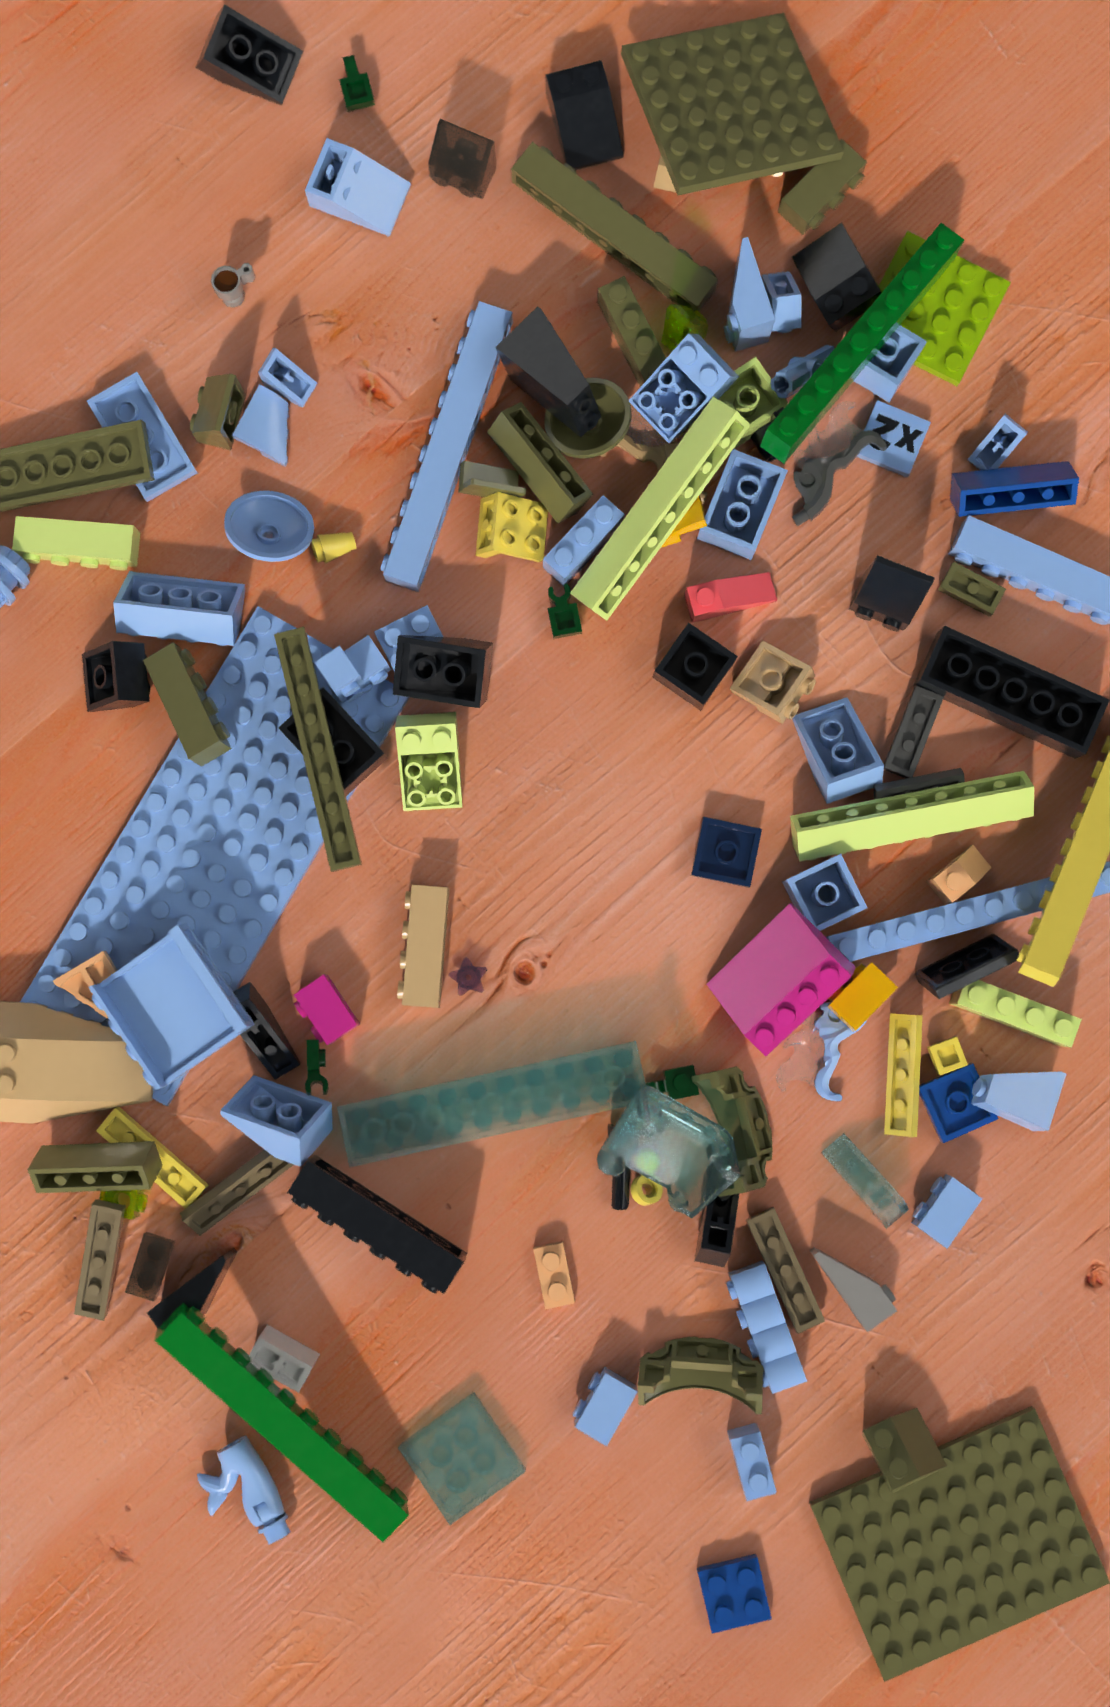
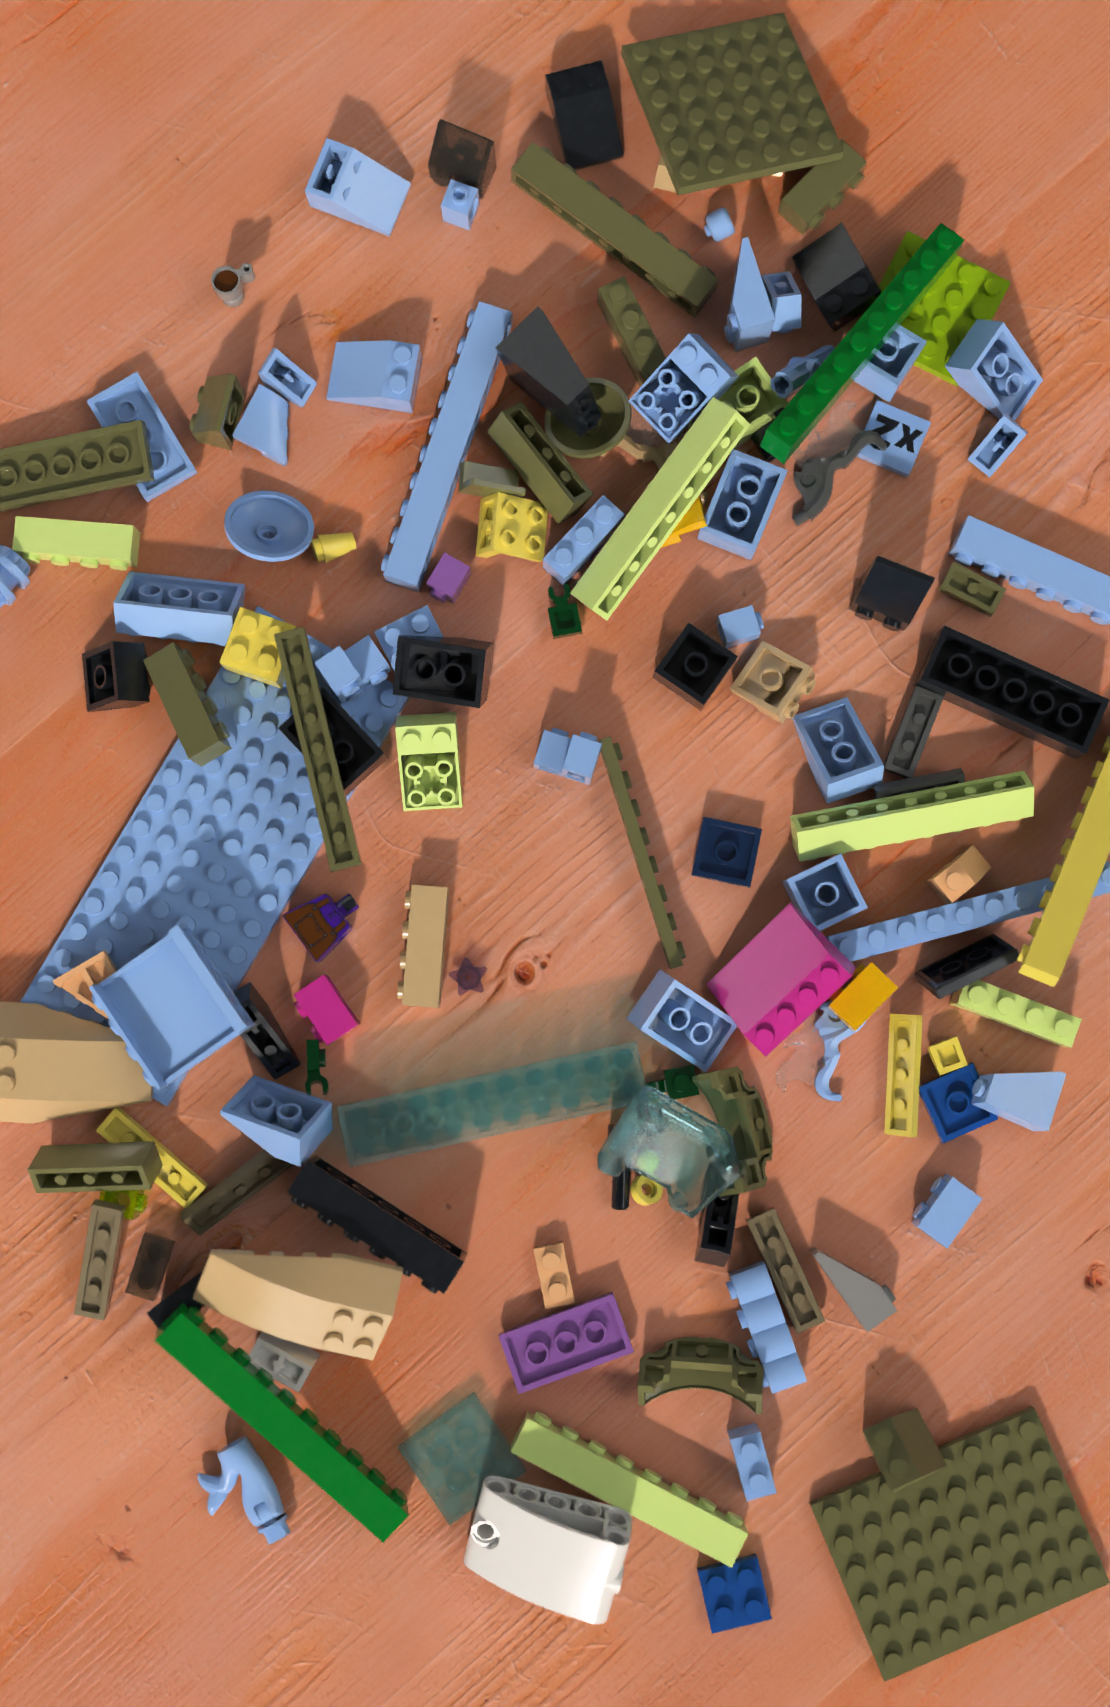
(248, 57): black slope -> none
(253, 648): none -> light yellow brick
(308, 1300): none -> tan wedge
(322, 923): none -> torso
(355, 87): dark green plate -> none
(376, 374): none -> light blue slope
(448, 579): none -> medium lavender brick
(460, 204): none -> light blue brick
(549, 1547): none -> white panel
(565, 1342): none -> medium lavender plate
(567, 756): none -> light blue brick
(604, 1406): light blue brick -> none
(630, 1488): none -> yellowish green brick
(646, 865): none -> olive plate
(681, 321): clear neon green slope -> none
(682, 1020): none -> light blue slope
(719, 224): none -> light blue piece
(728, 596): coral slope -> none
(739, 626): none -> light blue brick
(865, 1181): clear light blue slope -> none
(994, 369): none -> light blue slope
(1014, 488): blue brick -> none

